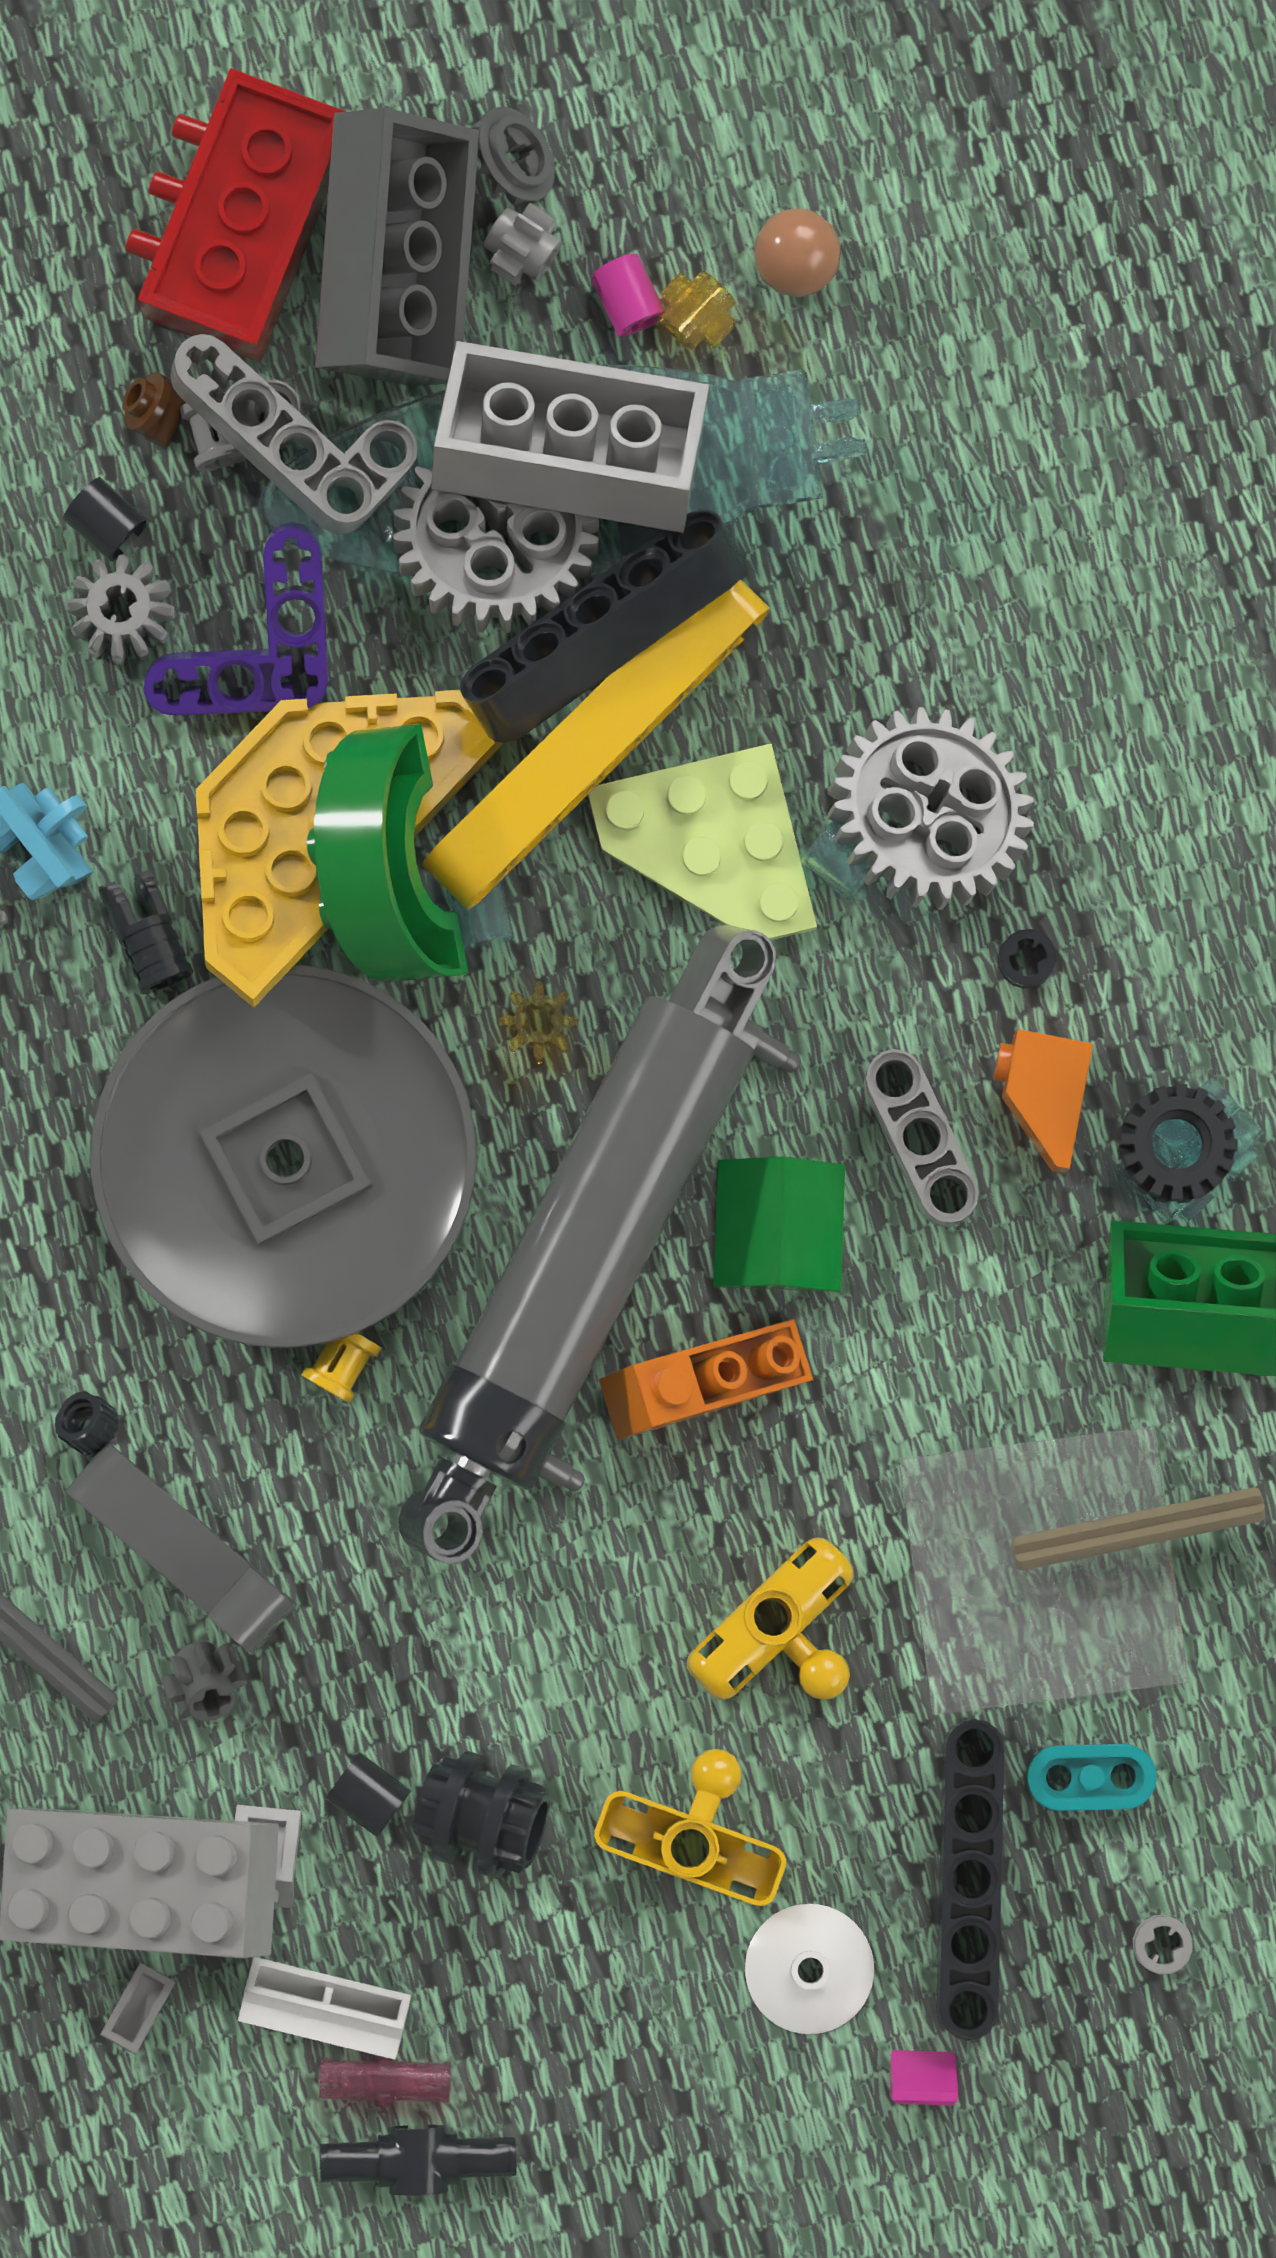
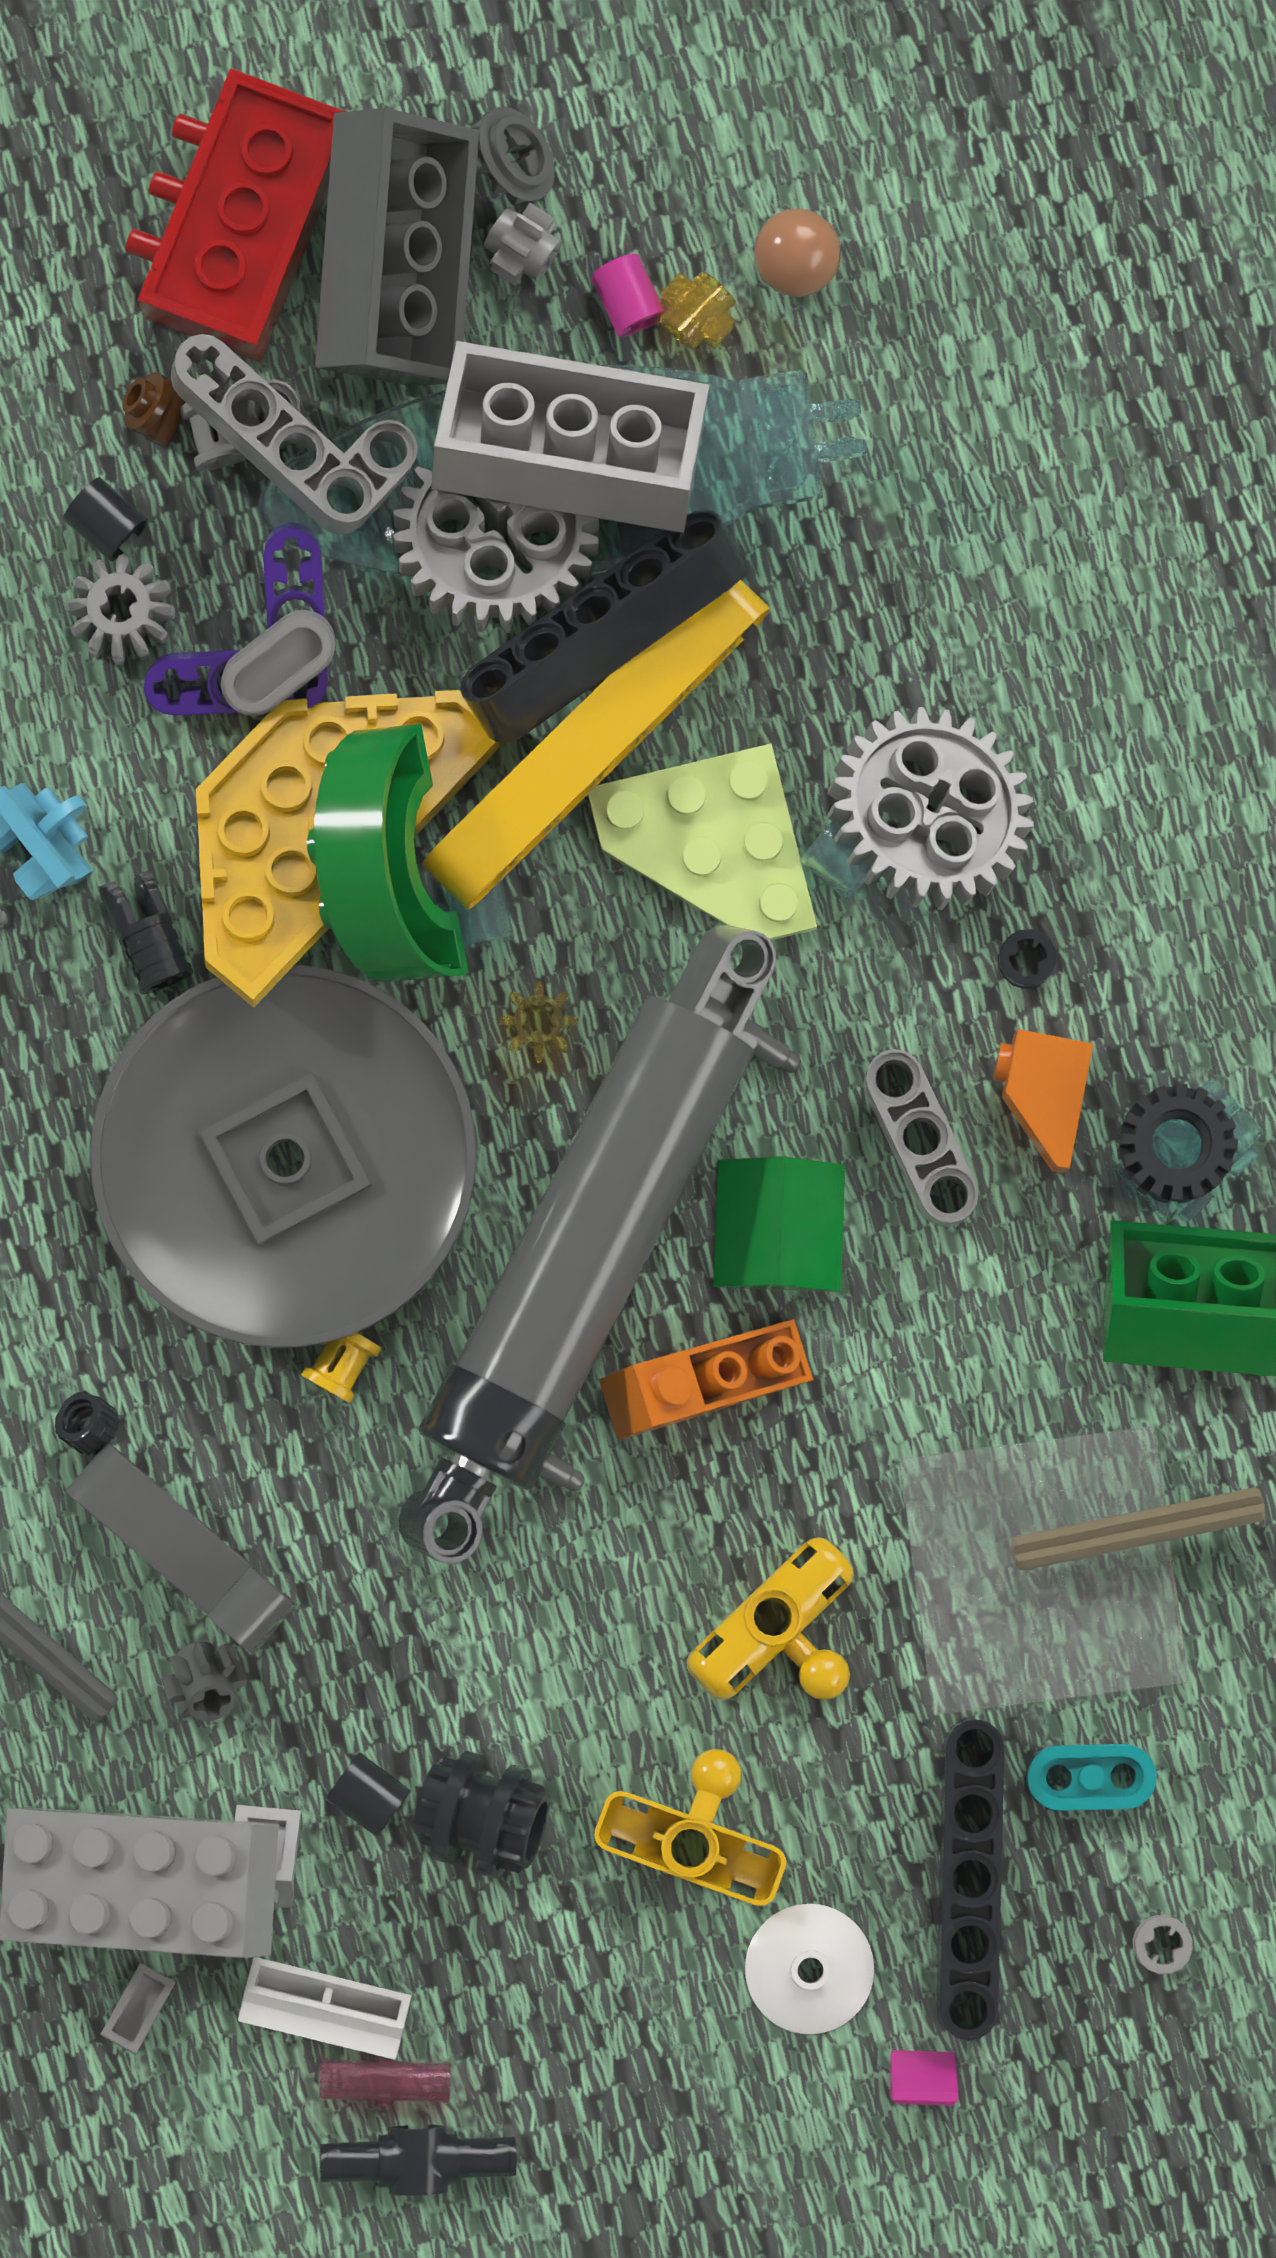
(278, 662): none -> light grey tile

